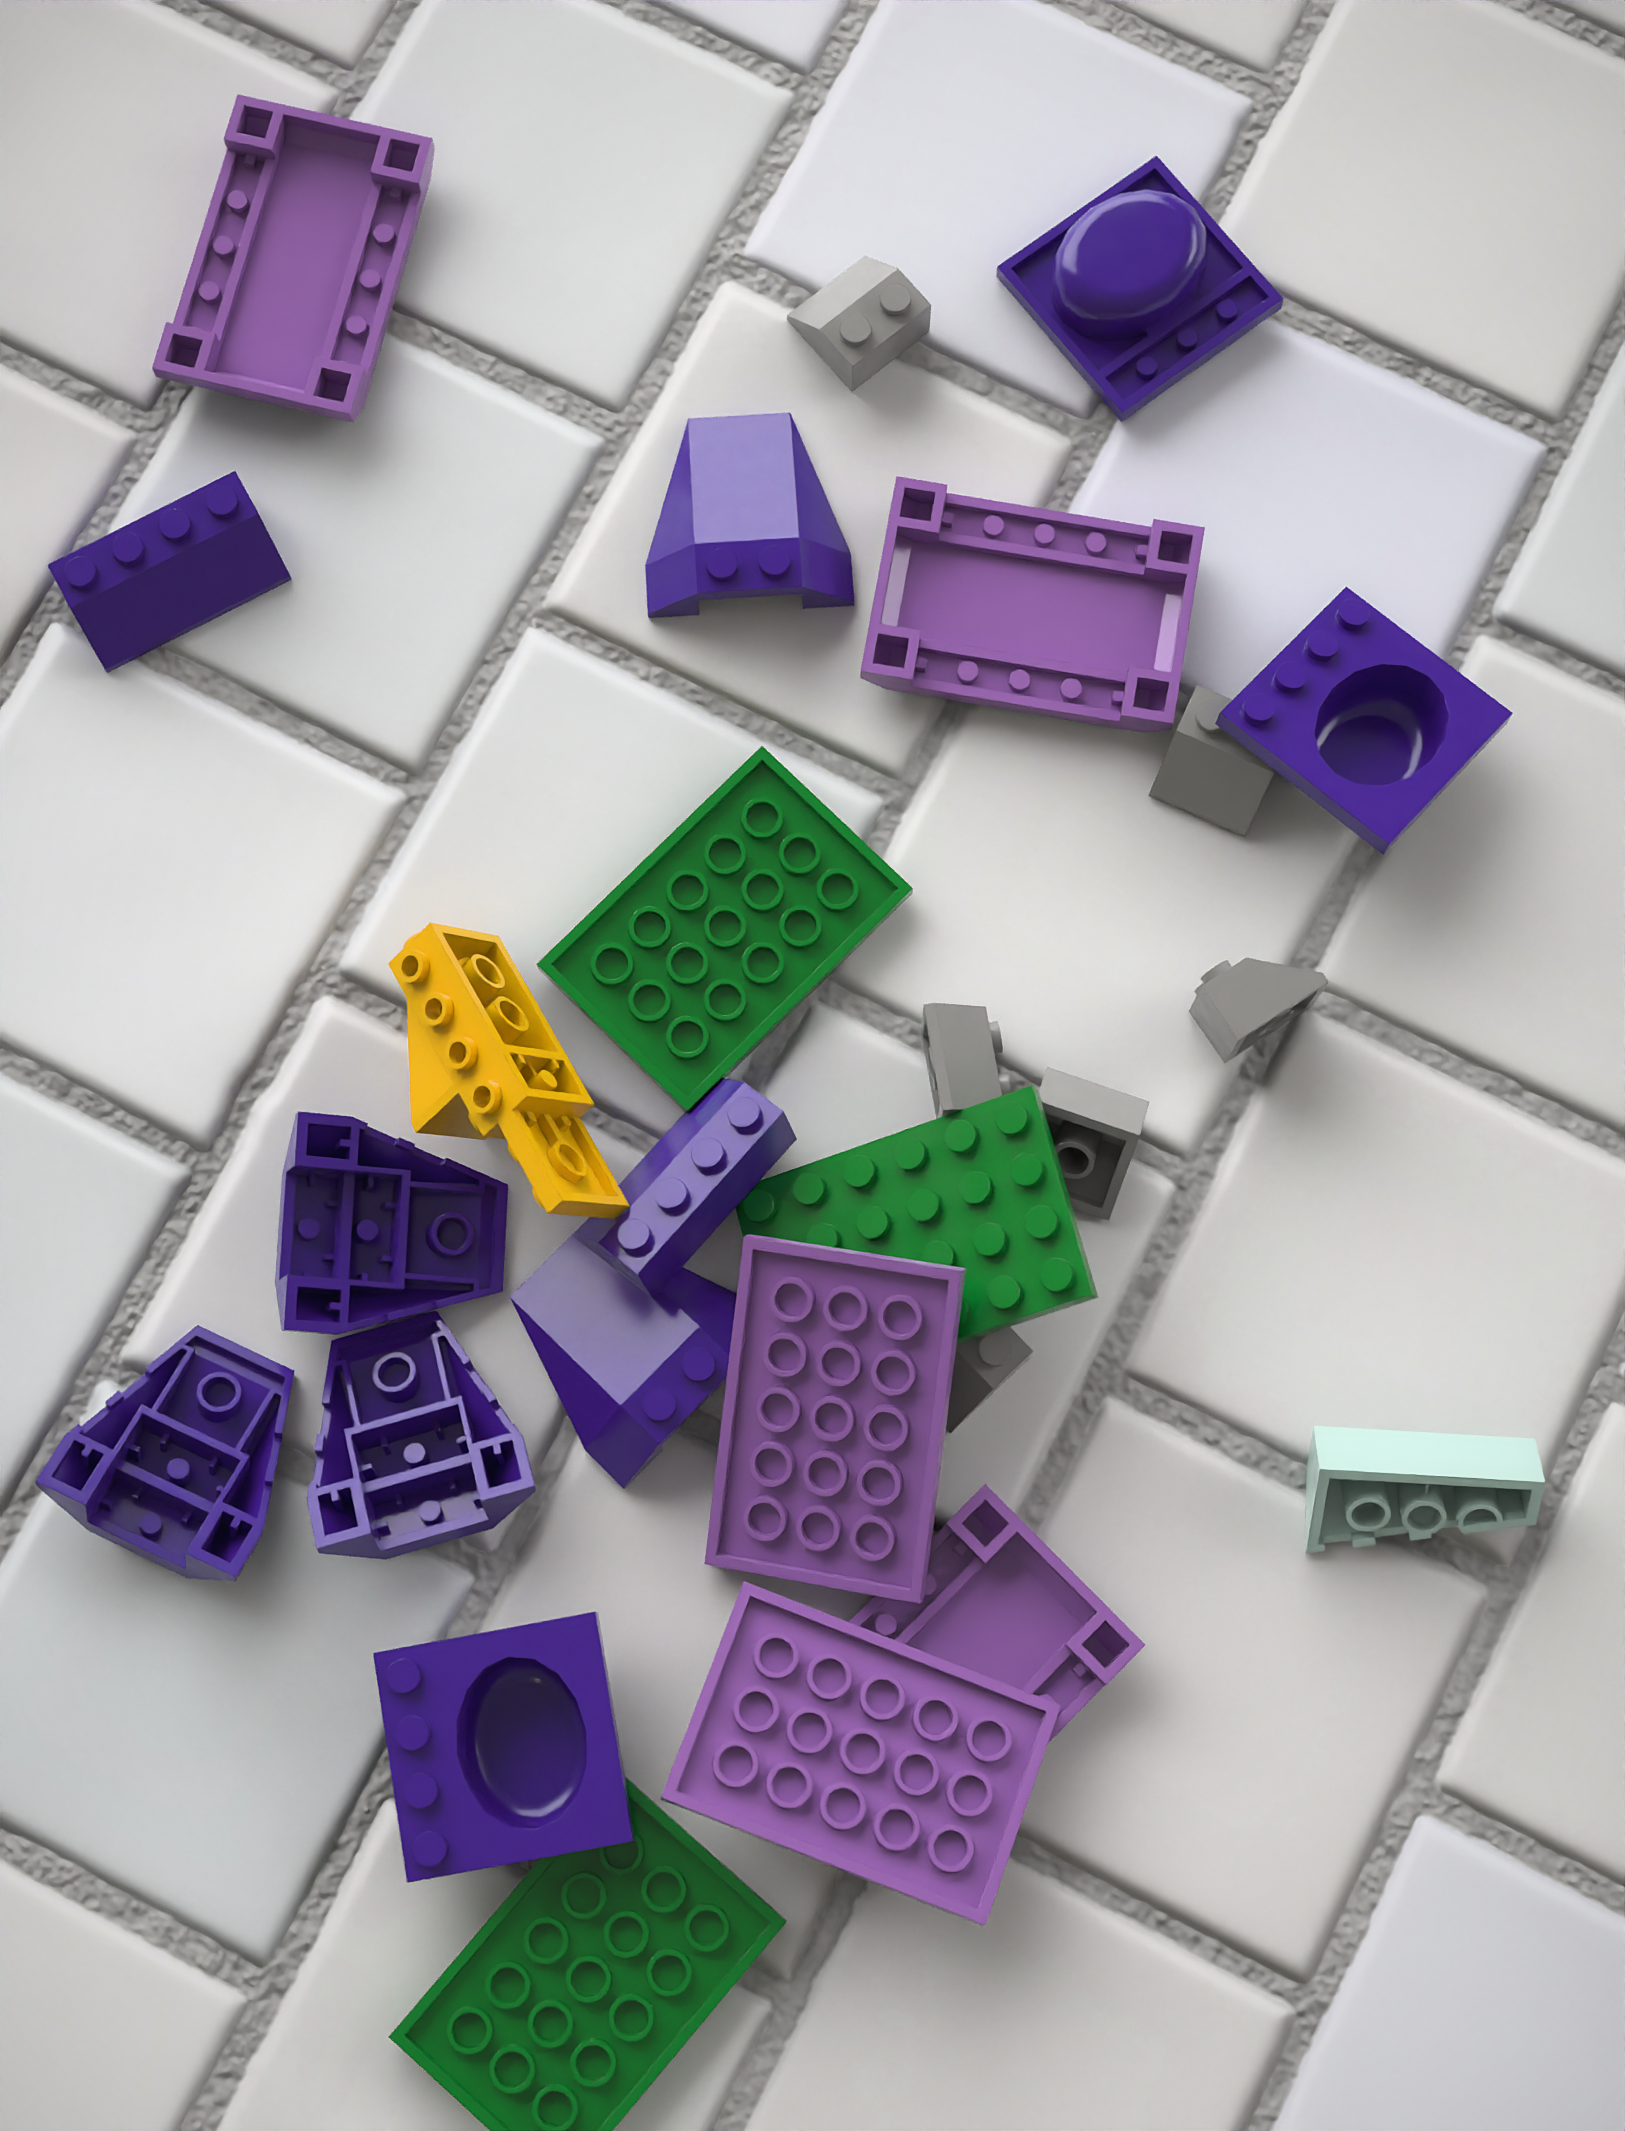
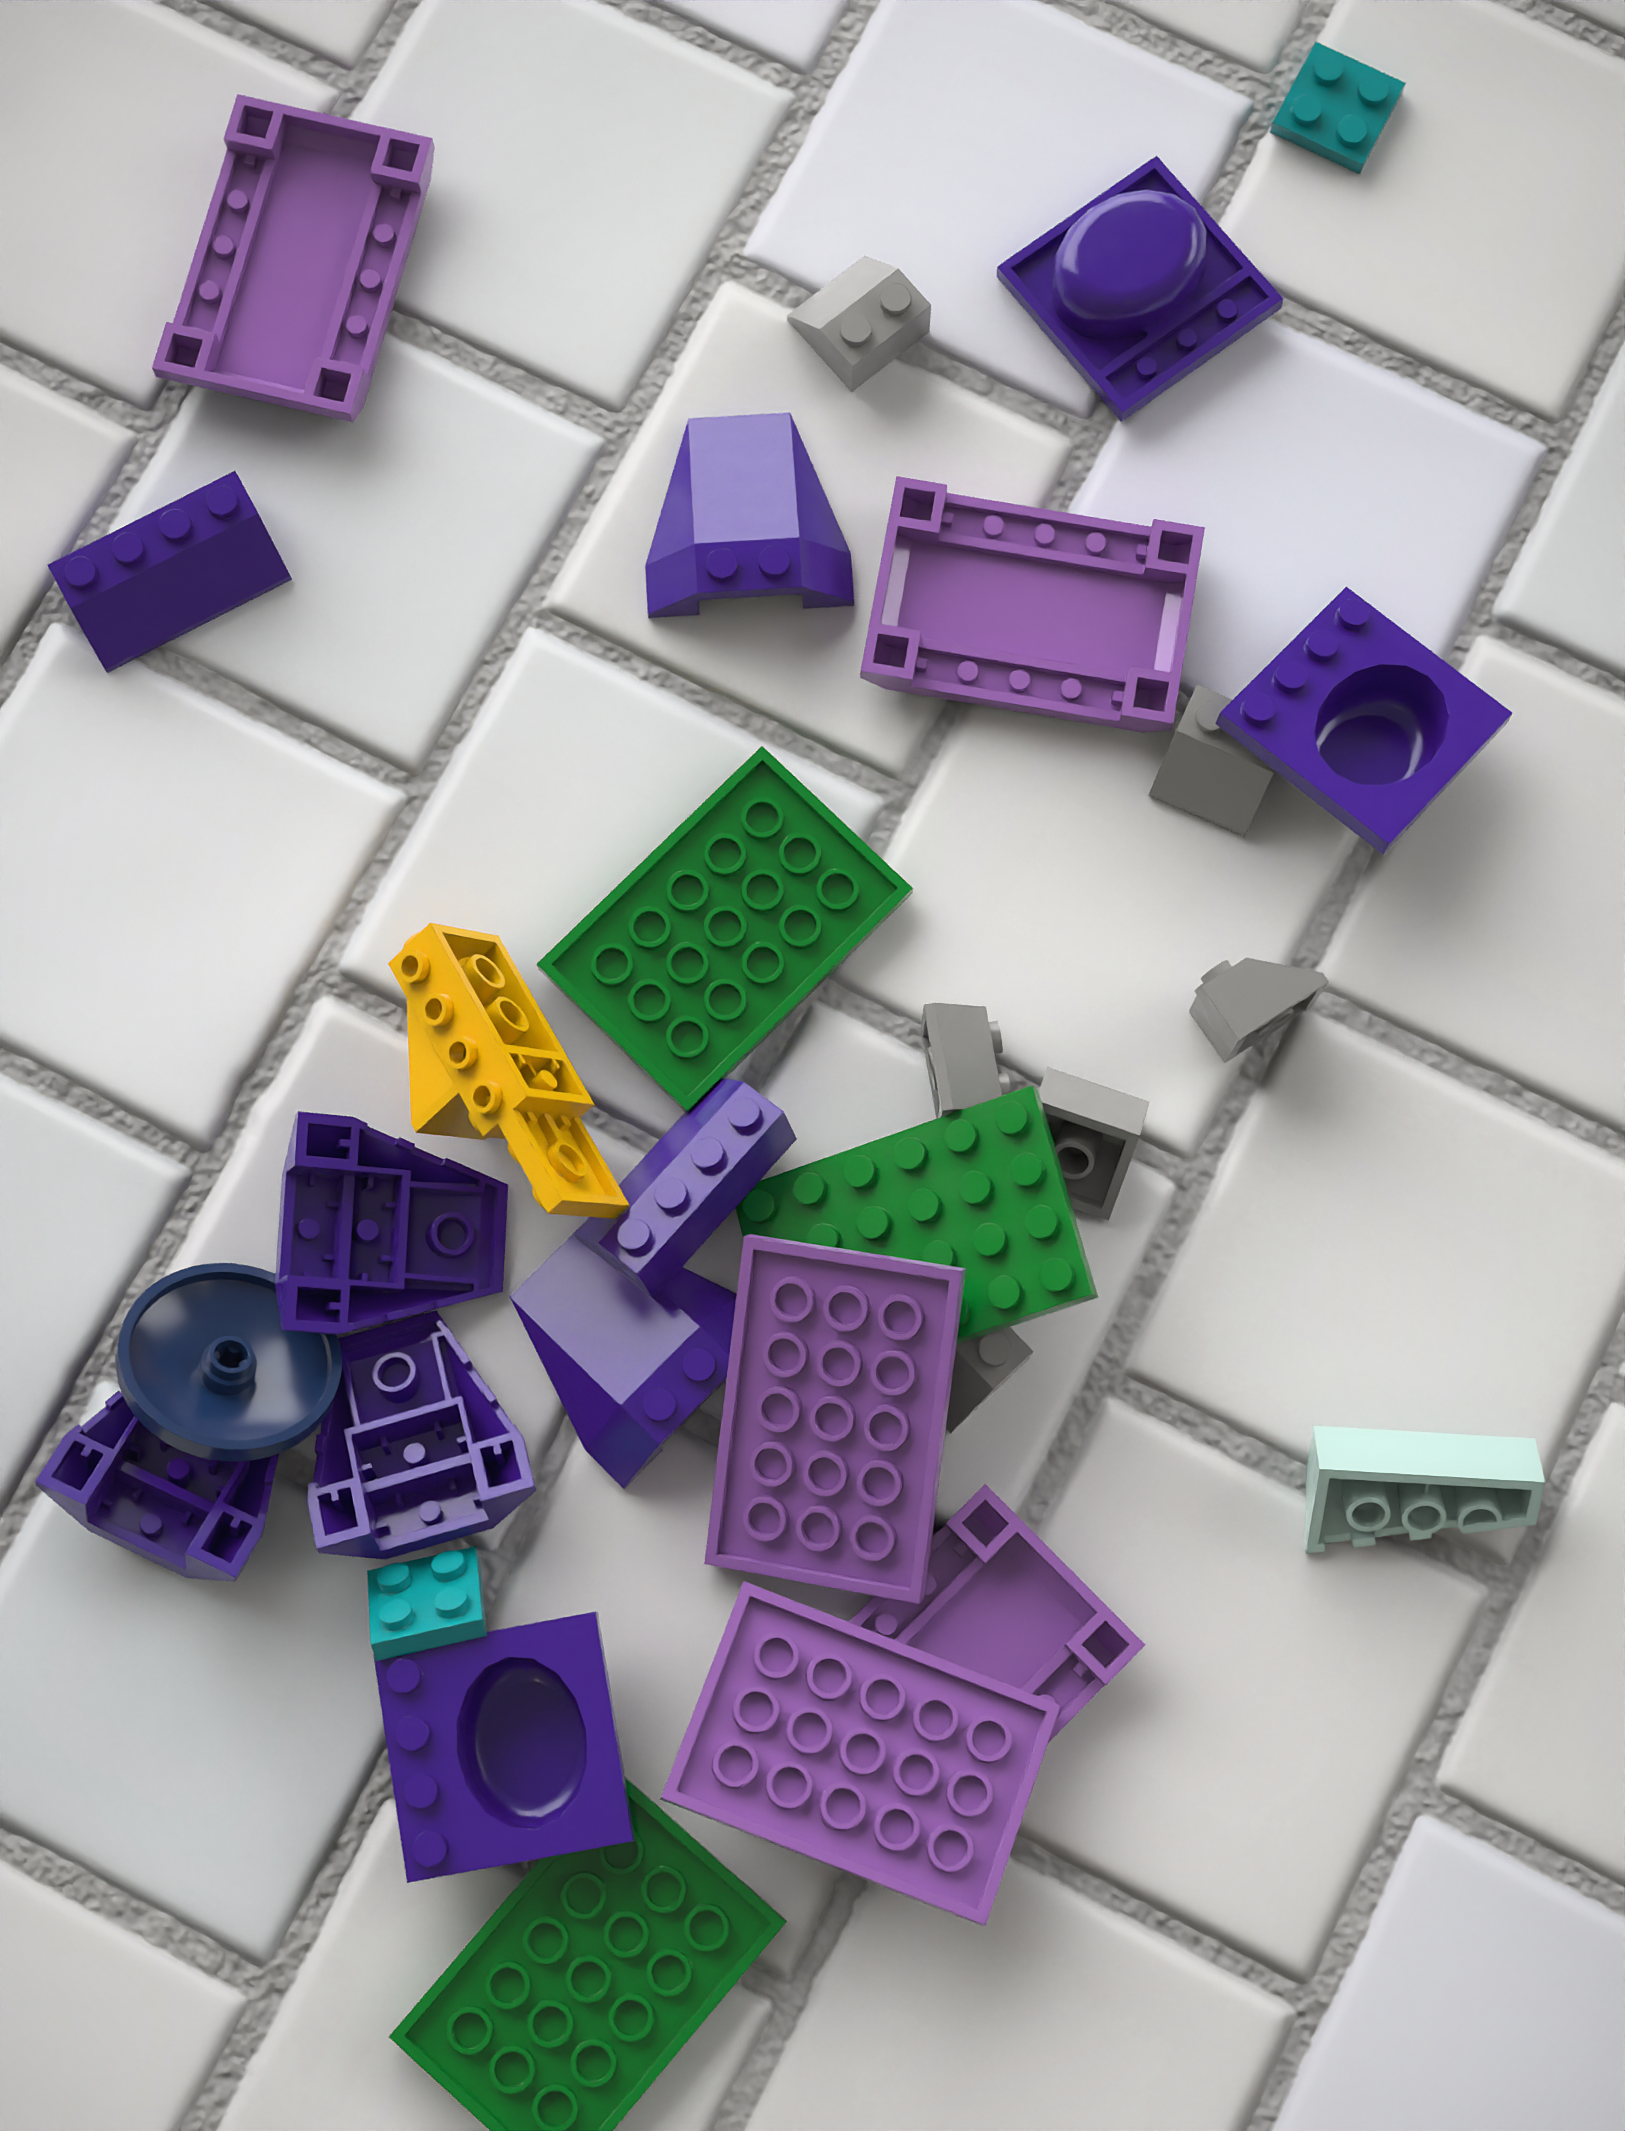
(217, 1372): none -> dark blue dish
(426, 1603): none -> teal plate
(1337, 107): none -> teal plate

